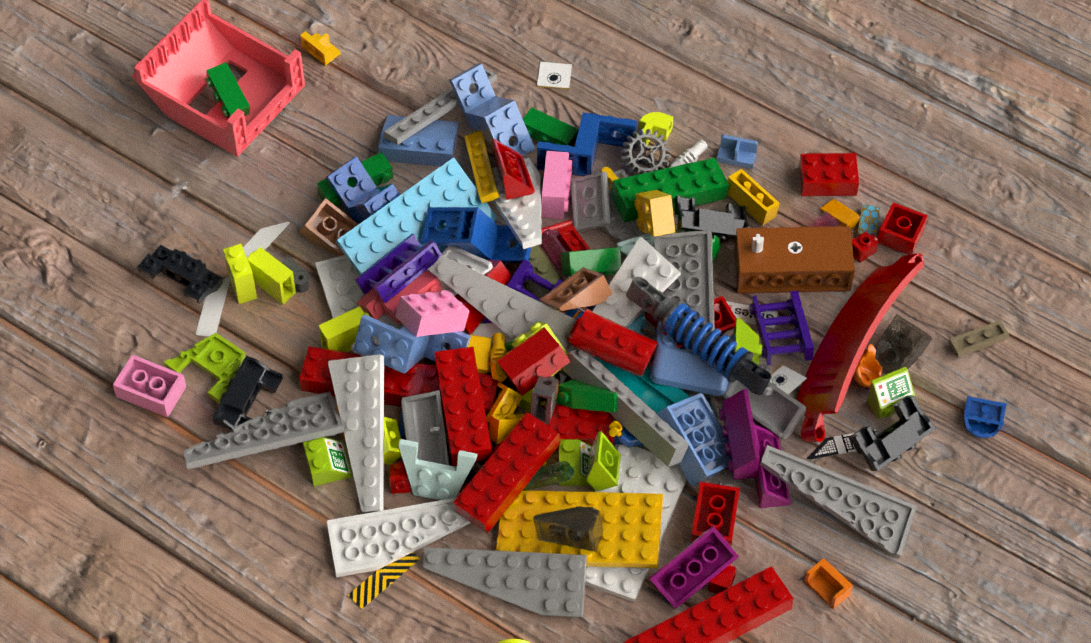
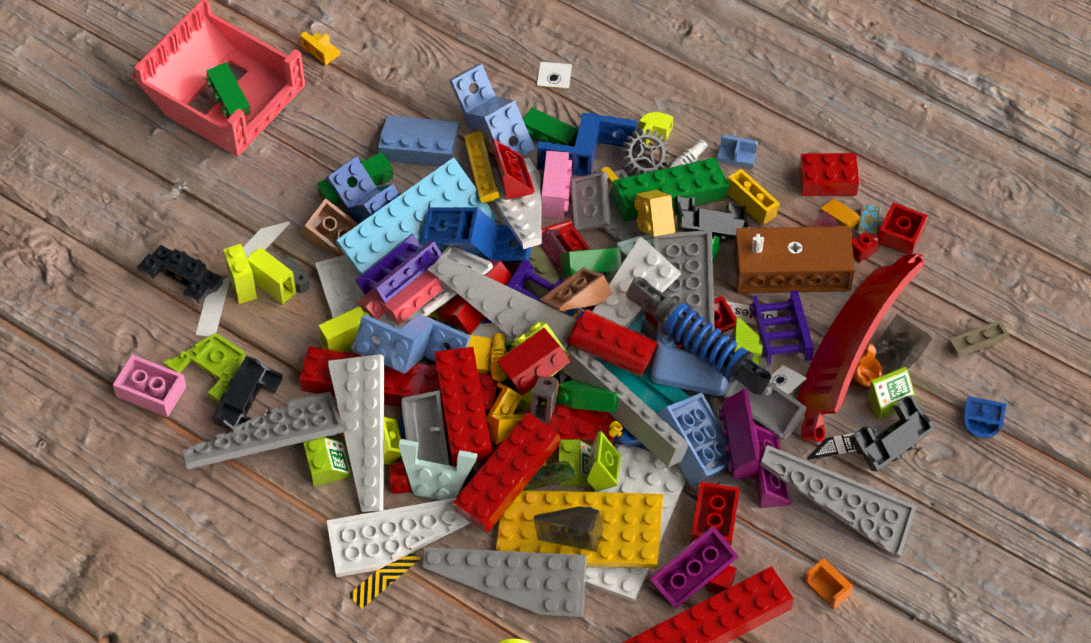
(428, 113): light grey plate -> none
(432, 313): bright pink brick -> none

